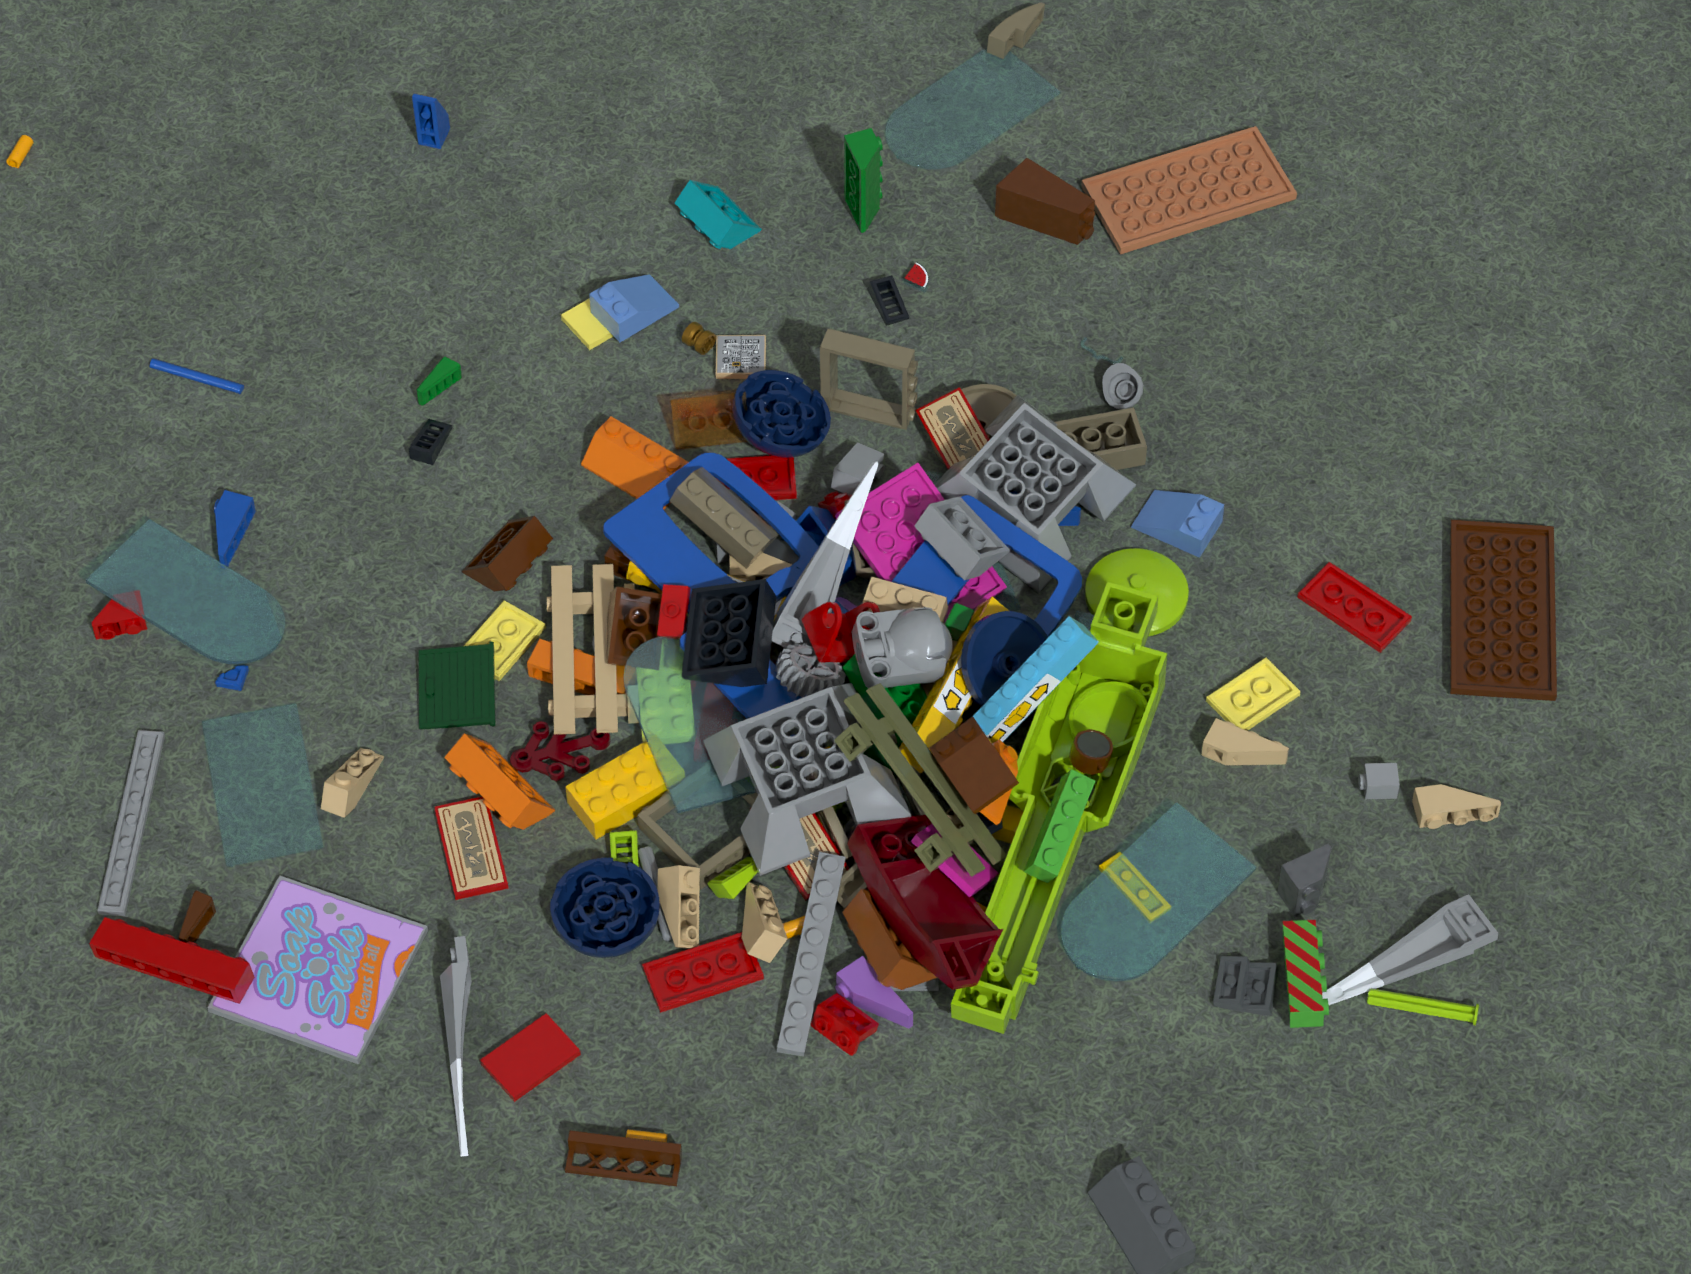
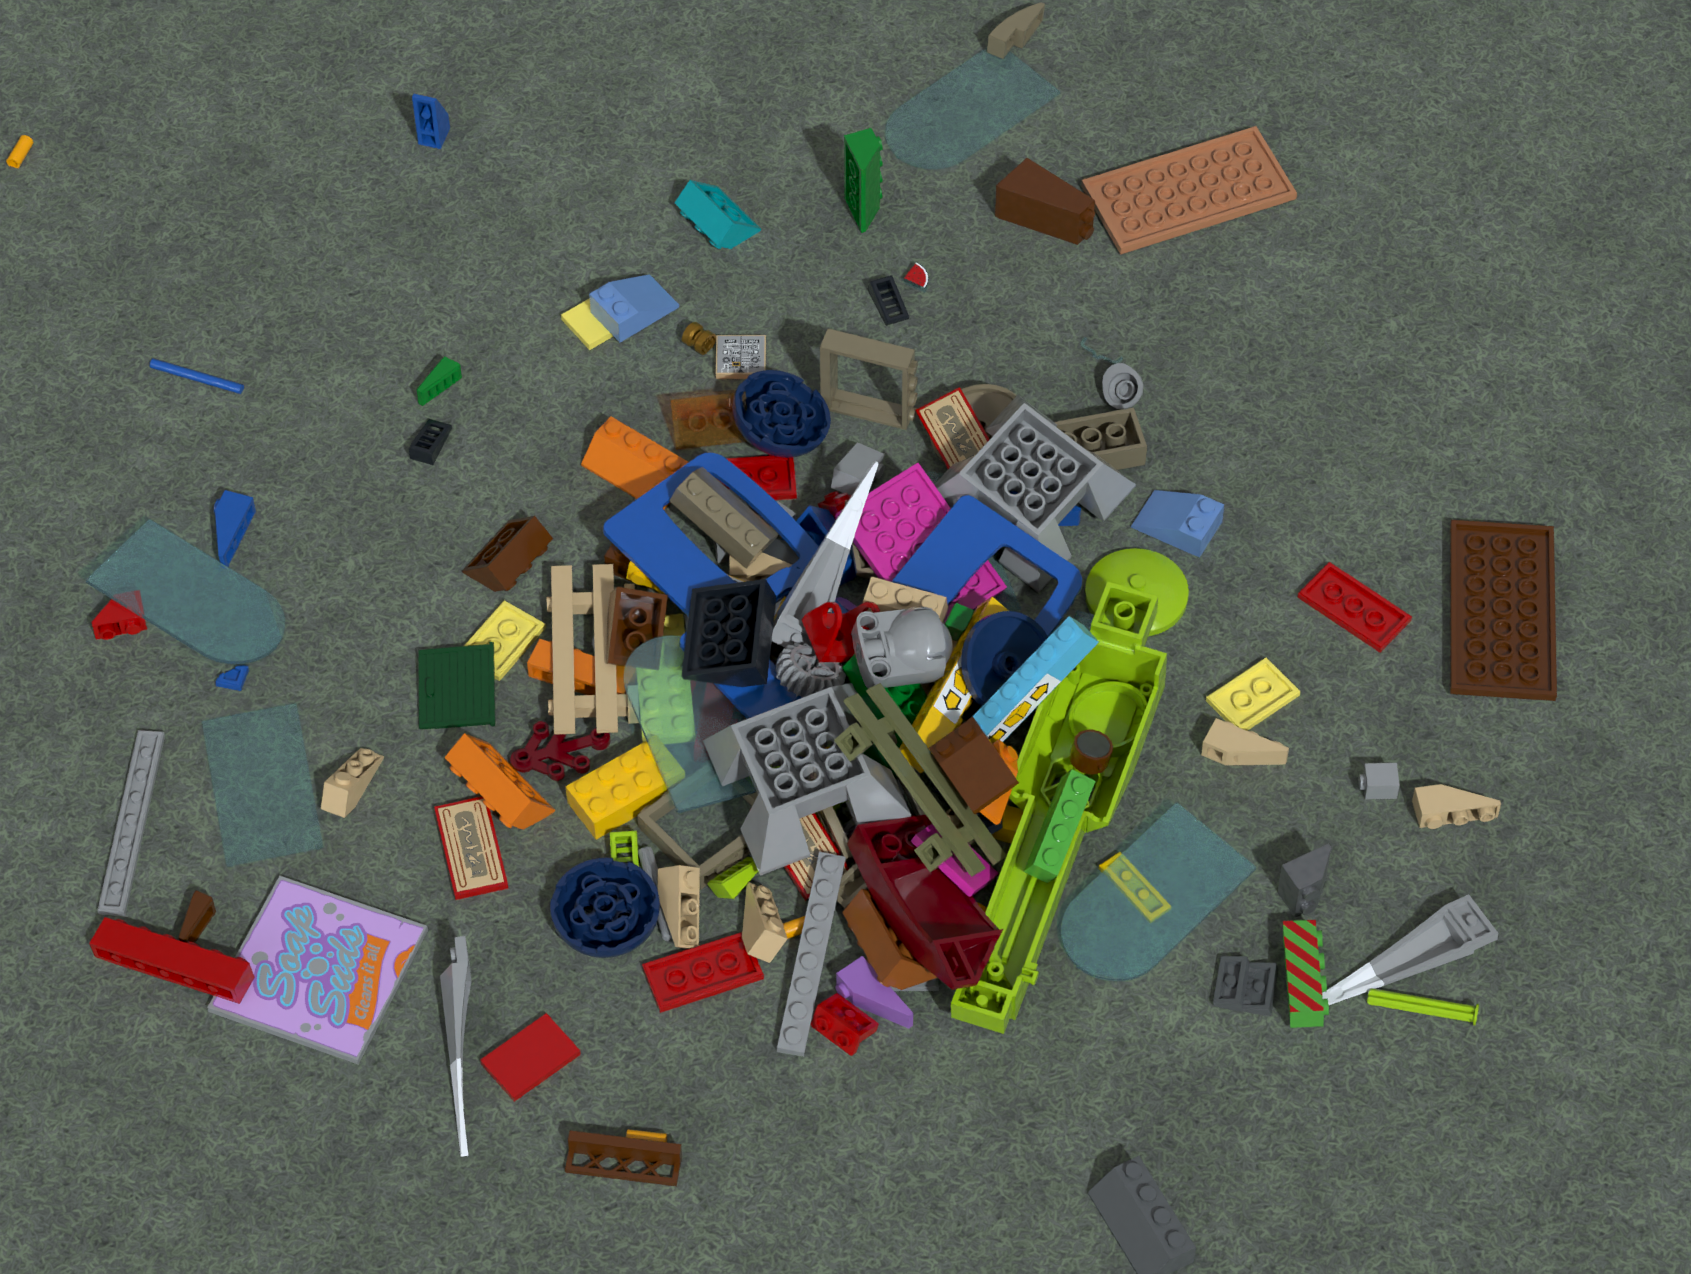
(673, 611): red plate -> none
(961, 537): light grey slope -> none

